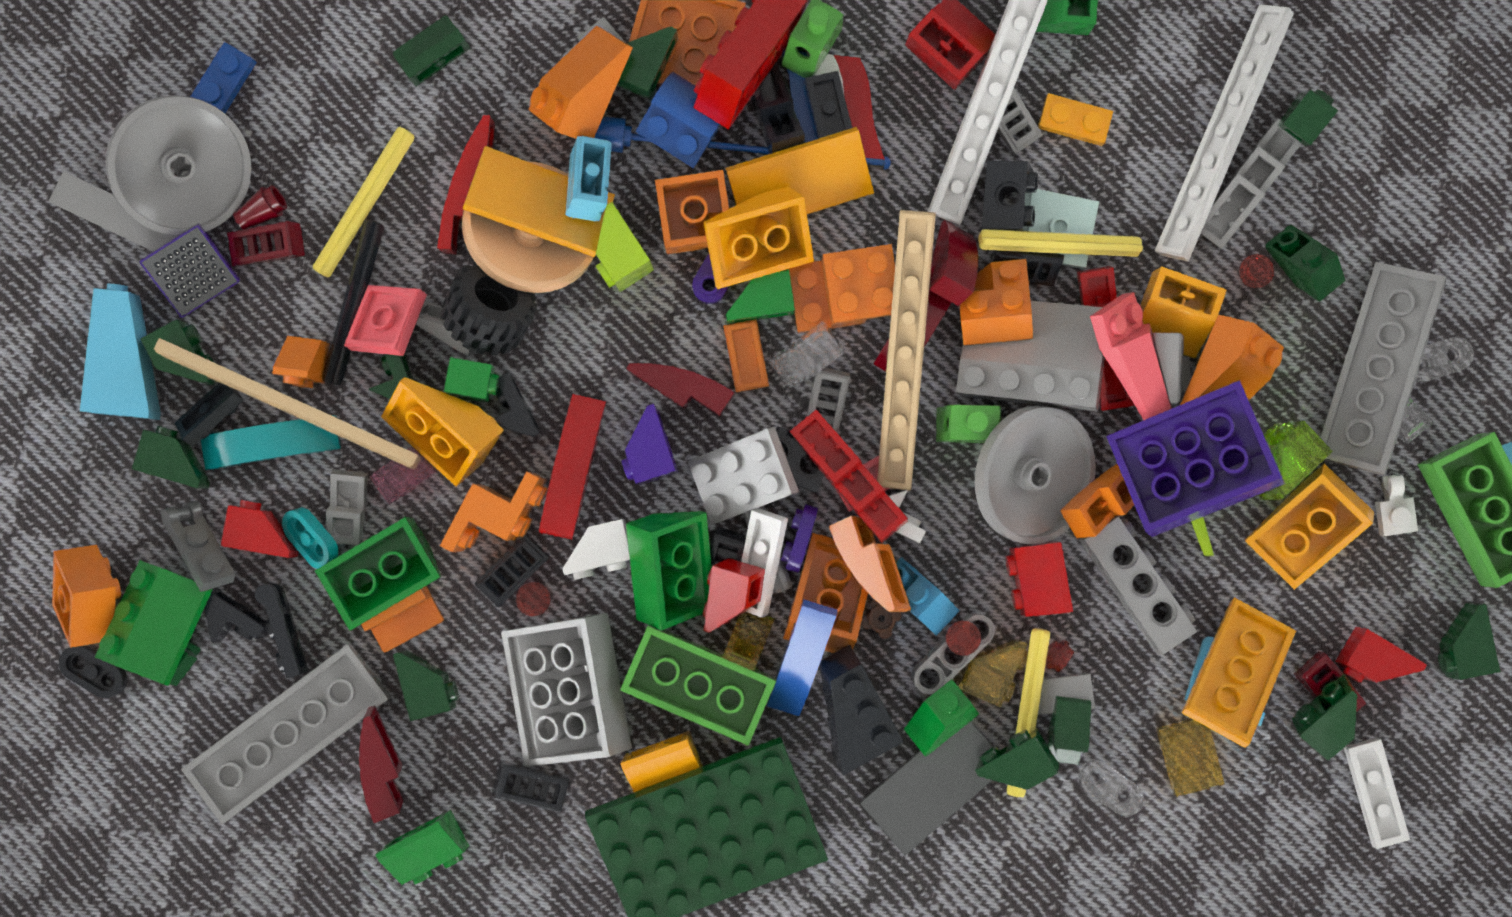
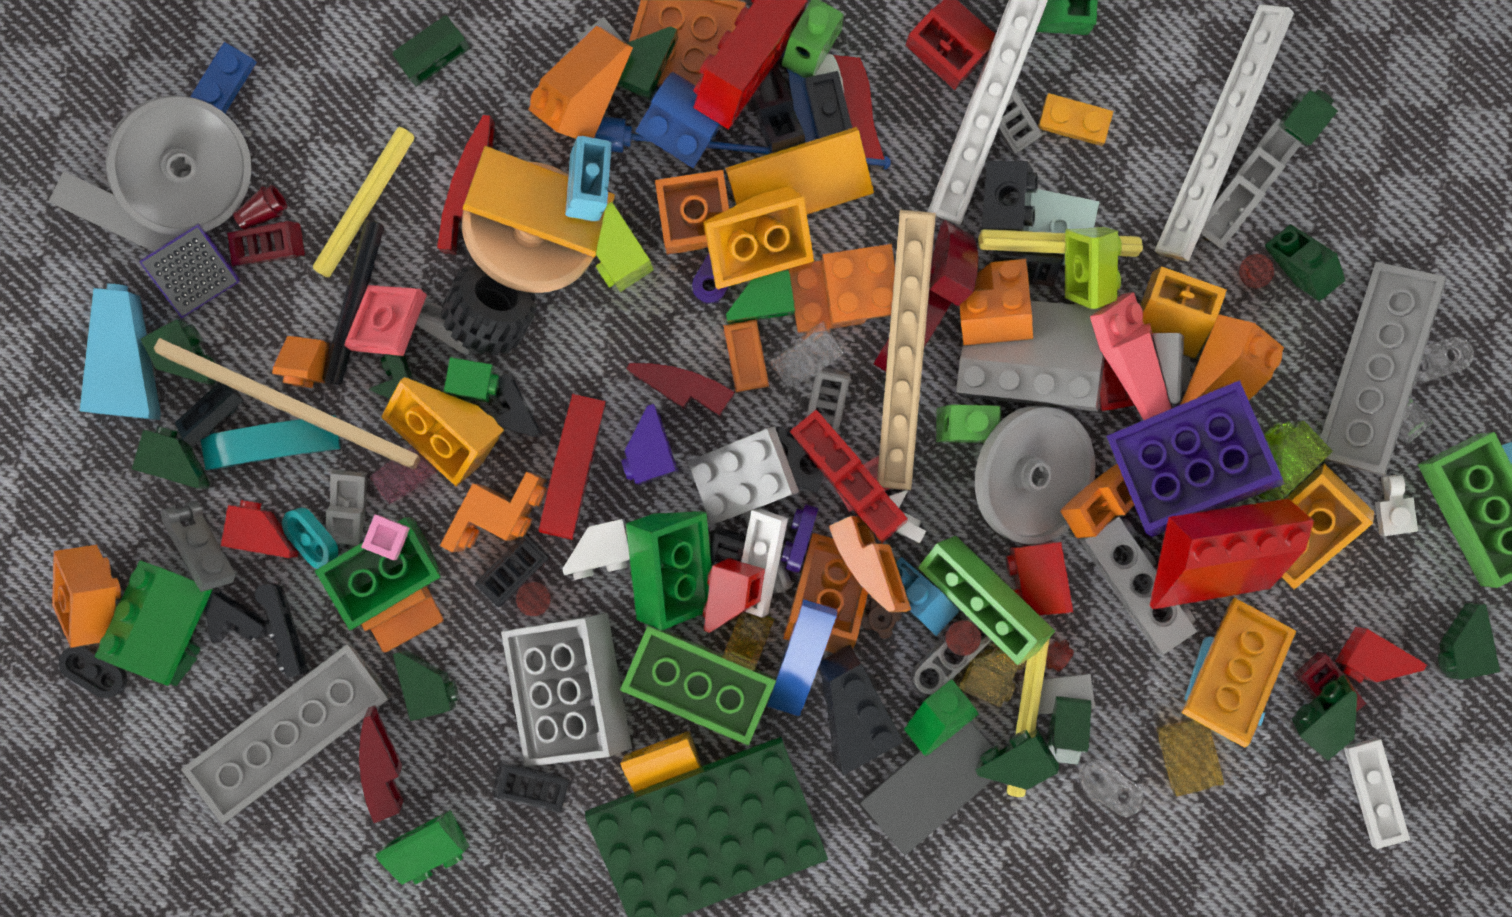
(385, 537): none -> bright pink plate
(986, 599): none -> bright green brick
(1092, 266): none -> lime slope
(1228, 551): none -> red slope

